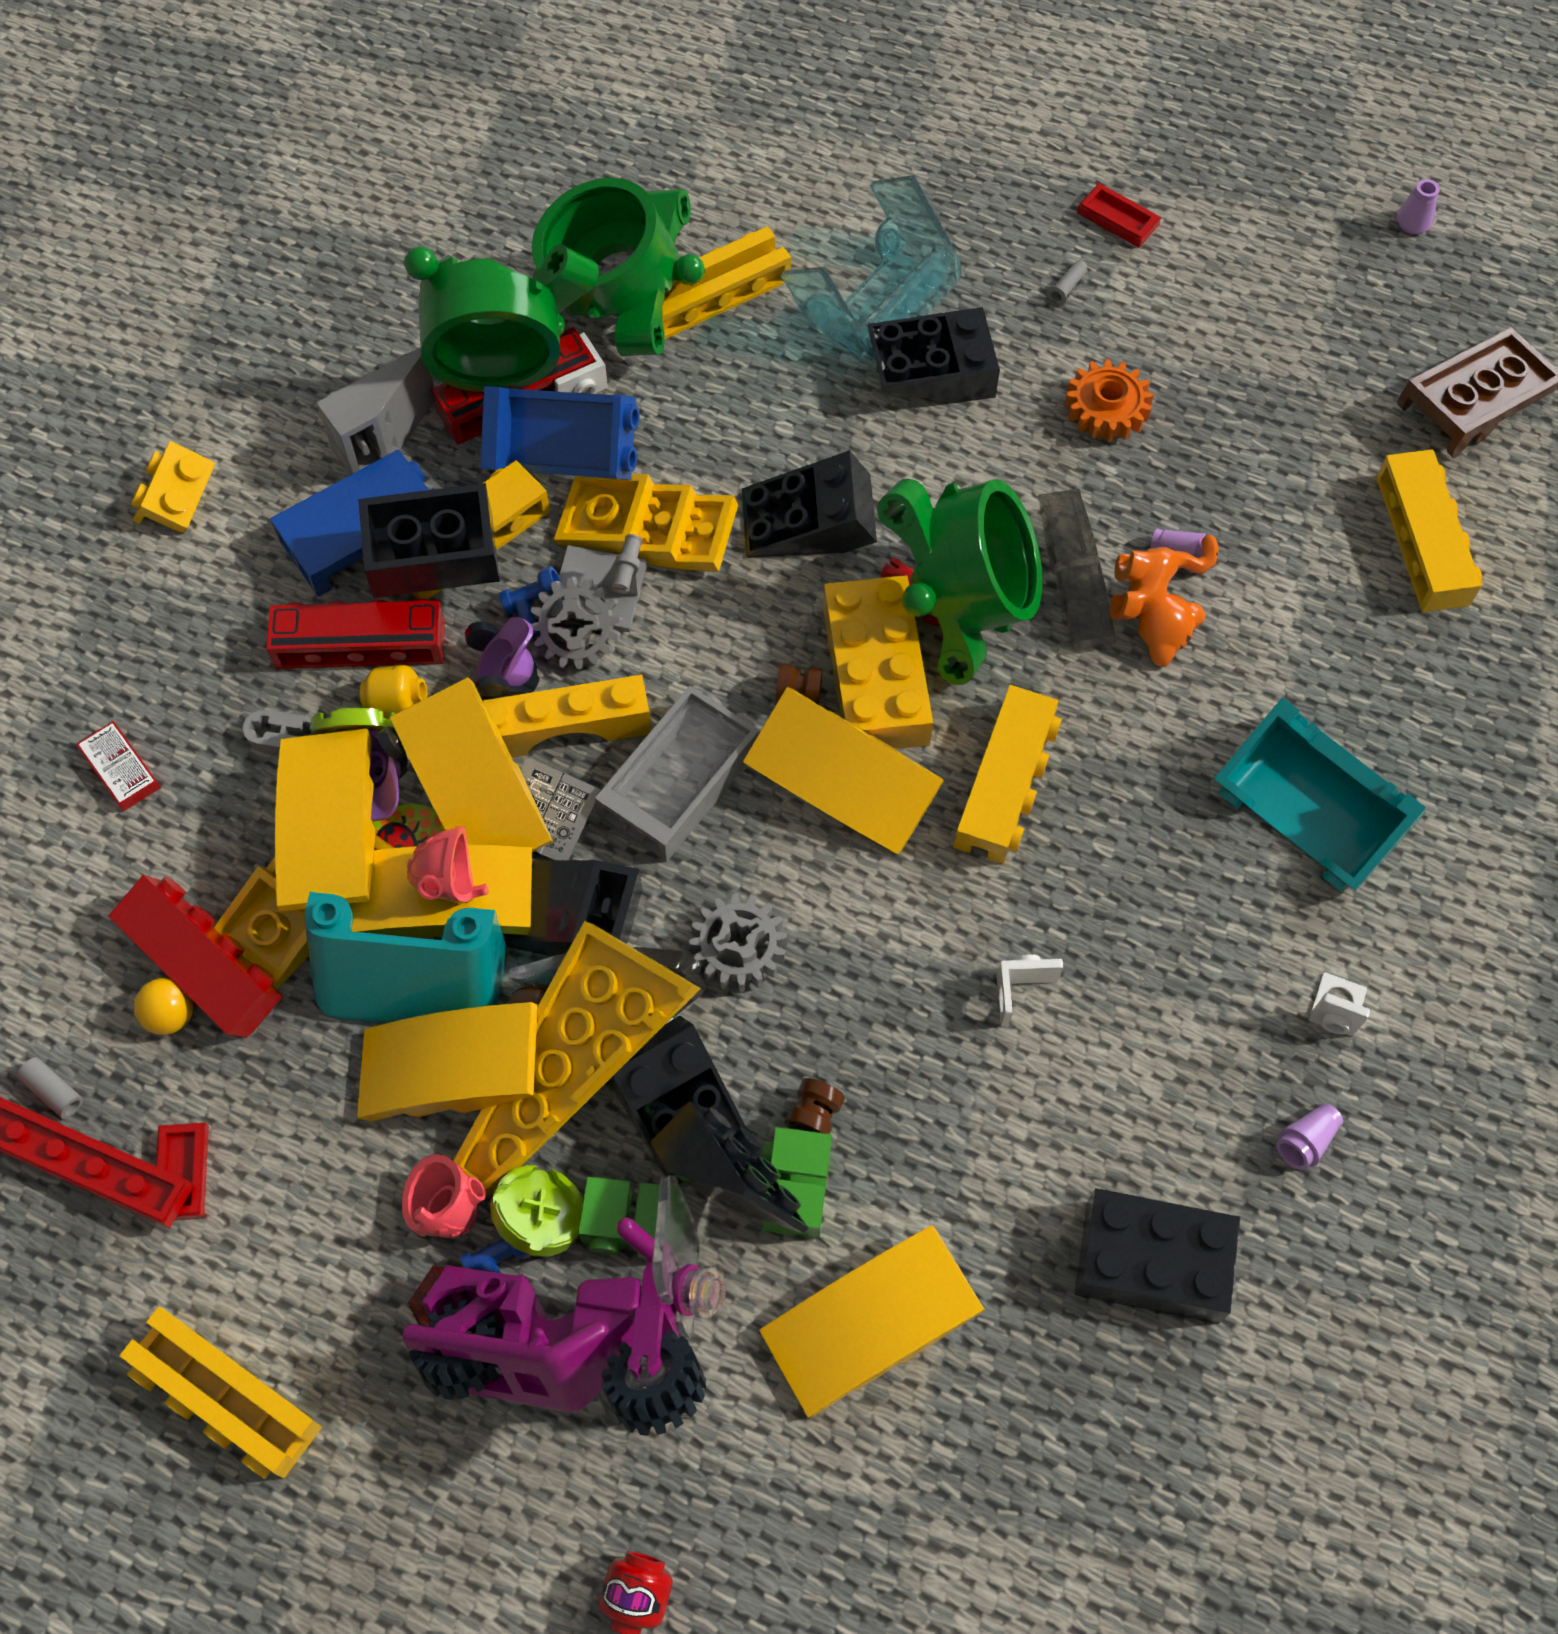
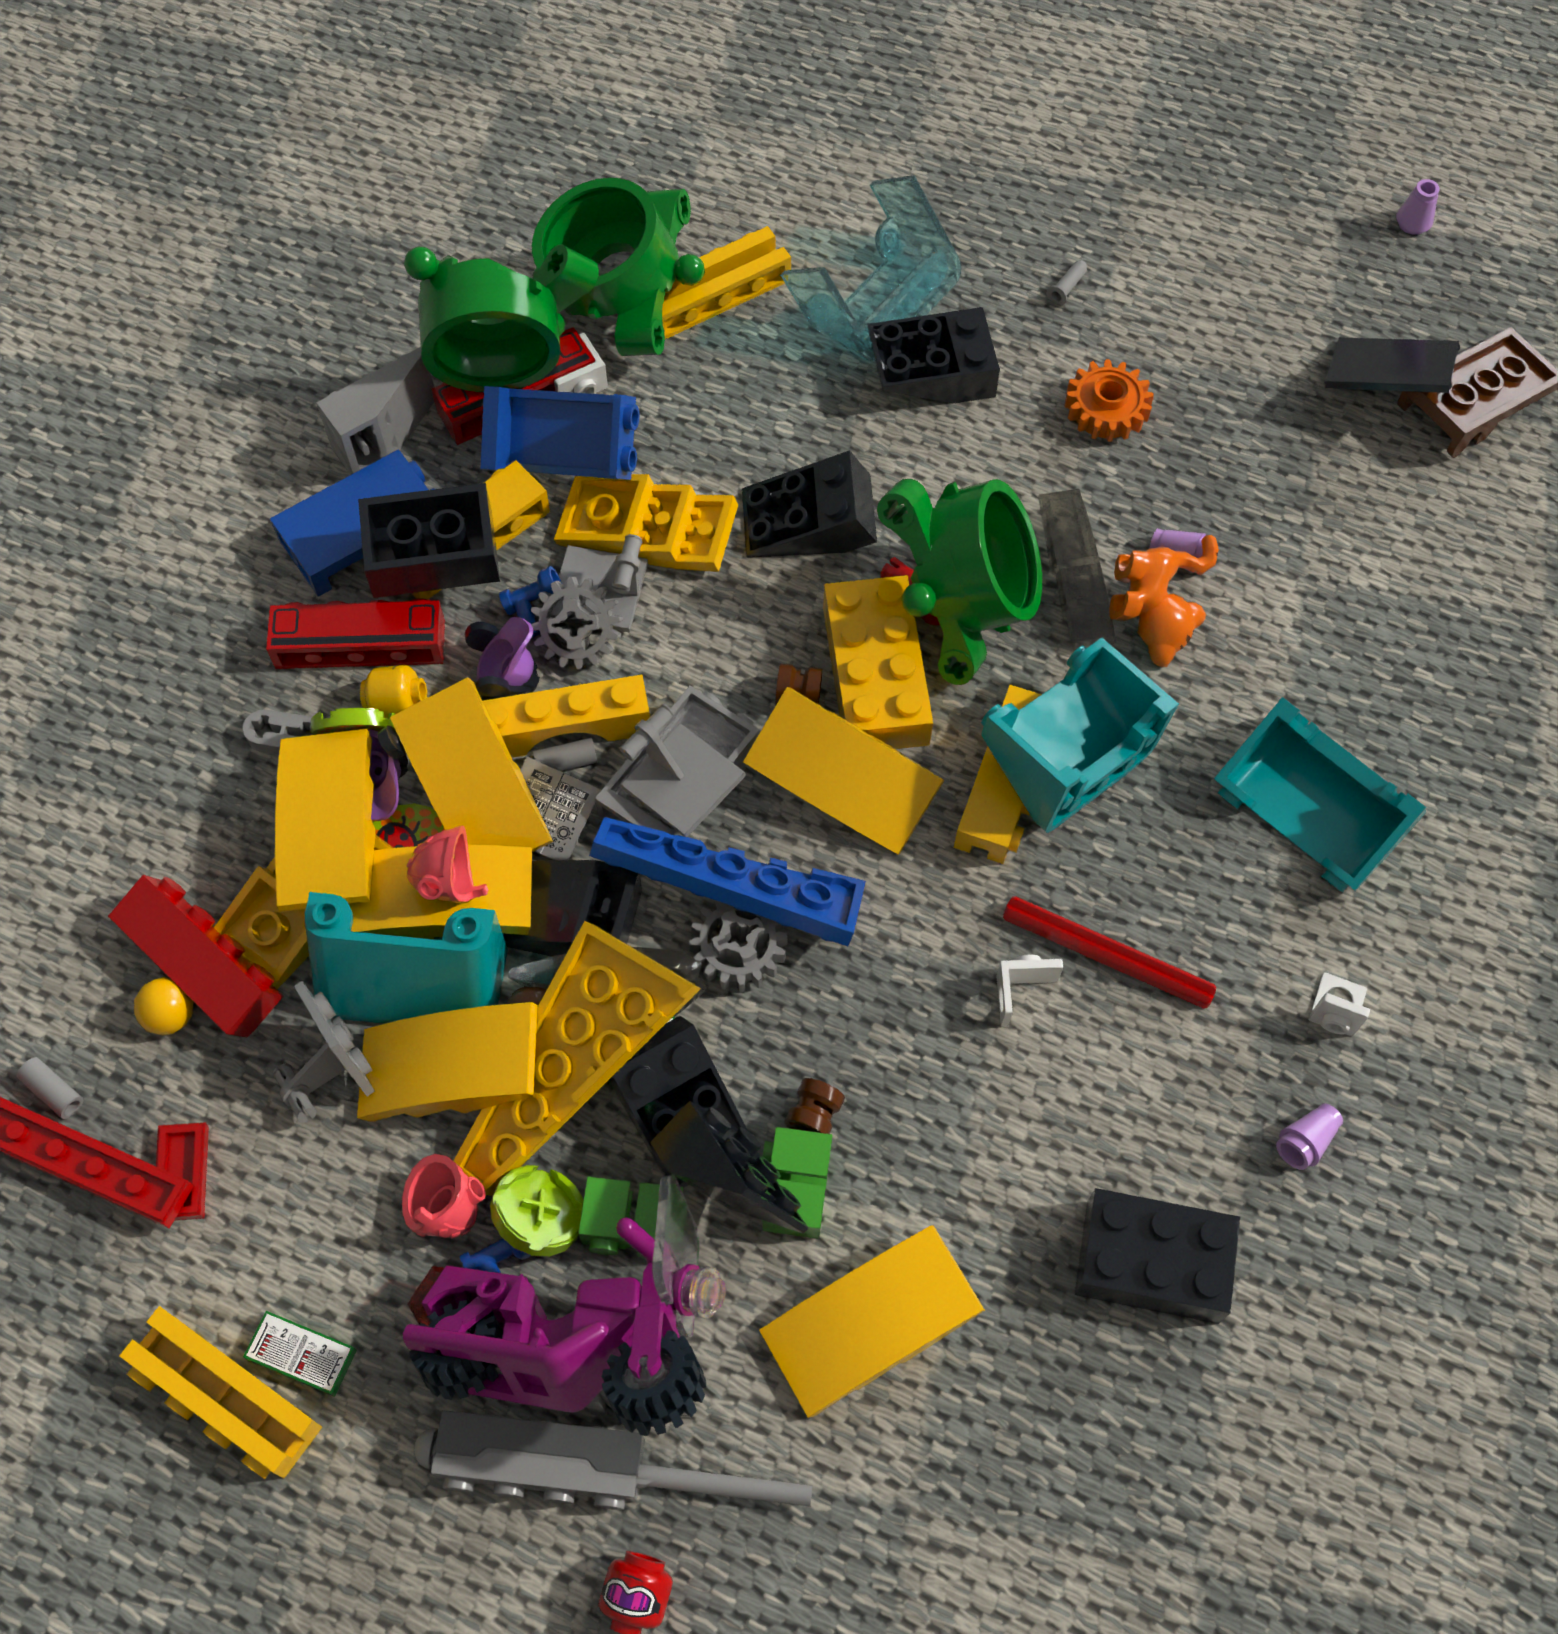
(118, 766): tile -> none
(173, 488): yellow bracket -> none
(300, 1353): none -> tile
(327, 1063): none -> light grey plate
(568, 755): none -> light grey axle
(569, 1463): none -> piece
(680, 776): none -> light grey plate
(812, 902): none -> blue wing
(1078, 733): none -> teal windscreen
(1110, 952): none -> red axle
(1118, 215): red tile -> none
(1393, 365): none -> black piece
(1429, 531): yellow brick -> none

